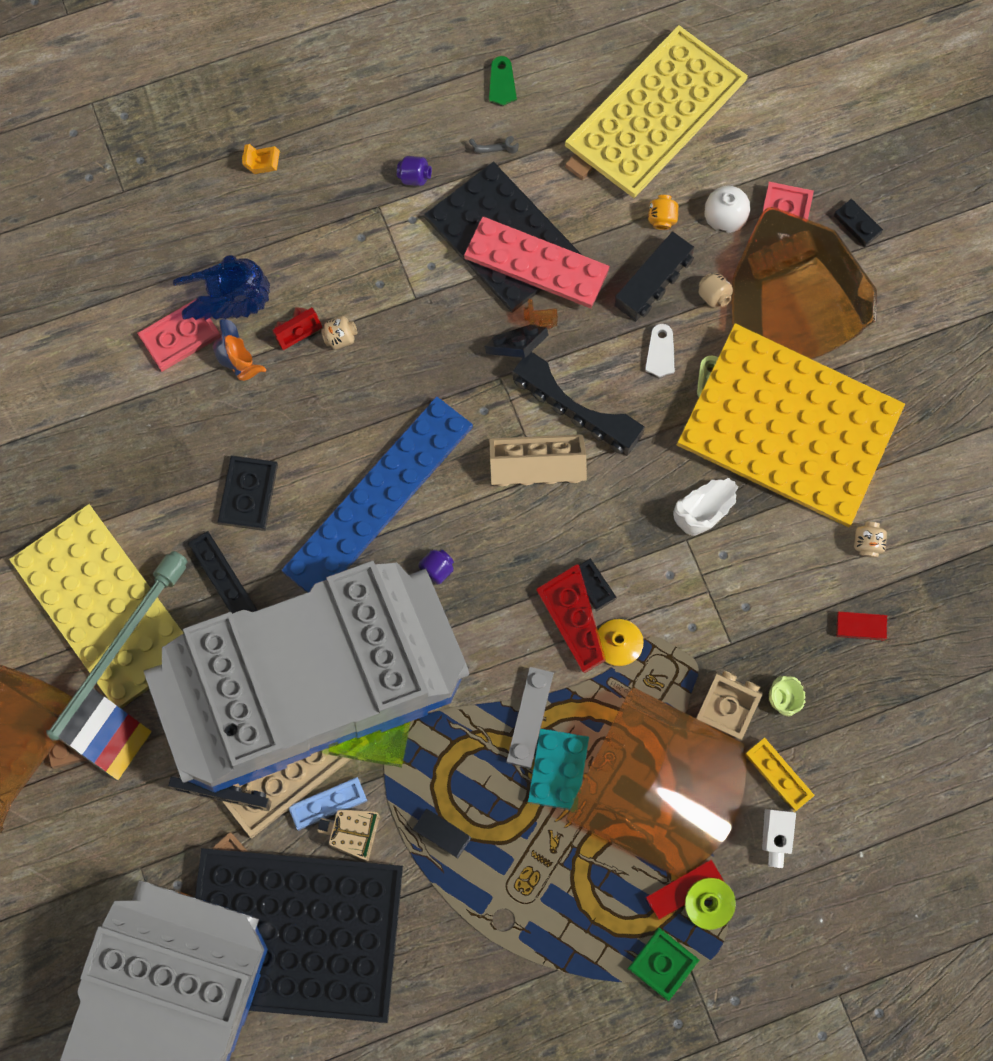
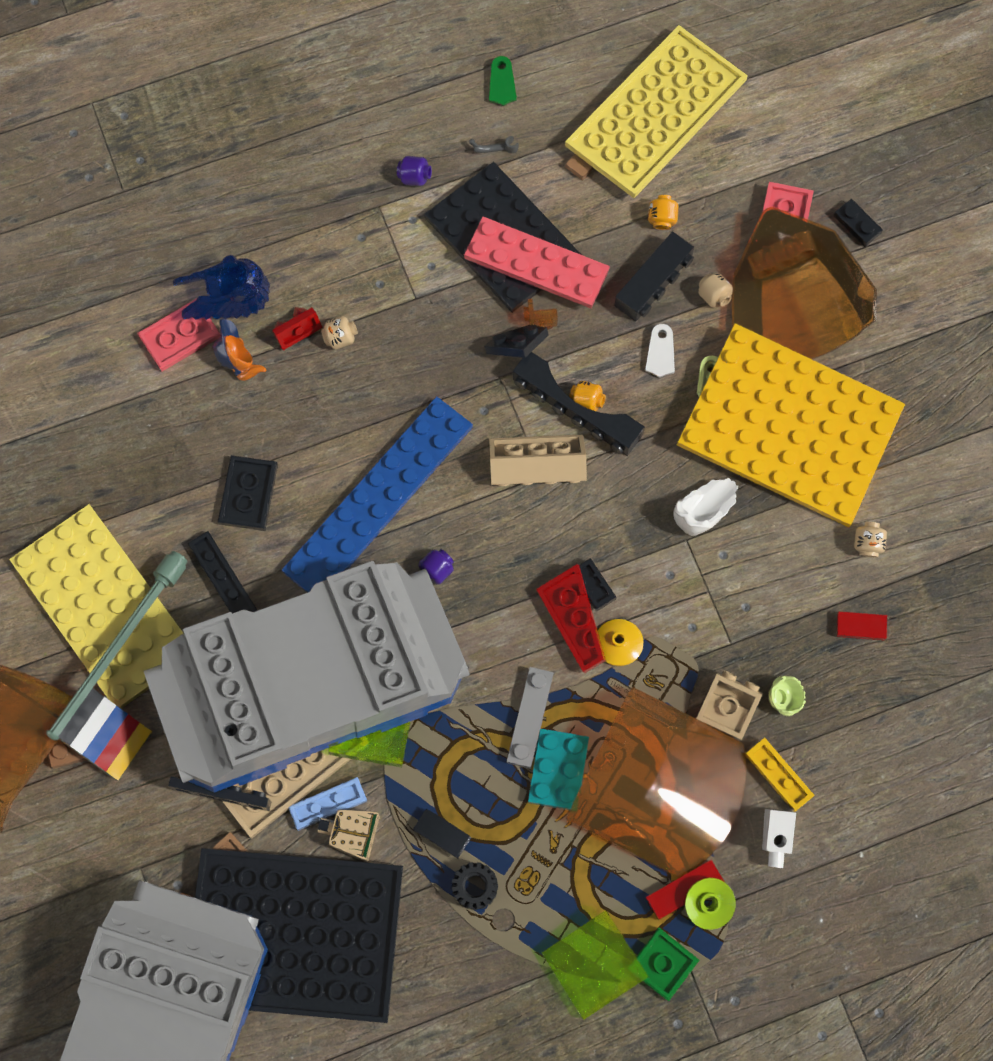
(260, 160): light orange bracket -> none
(459, 881): none -> black tyre
(588, 395): none -> light orange head
(595, 964): none -> clear neon green plate
(727, 209): white cylinder -> none

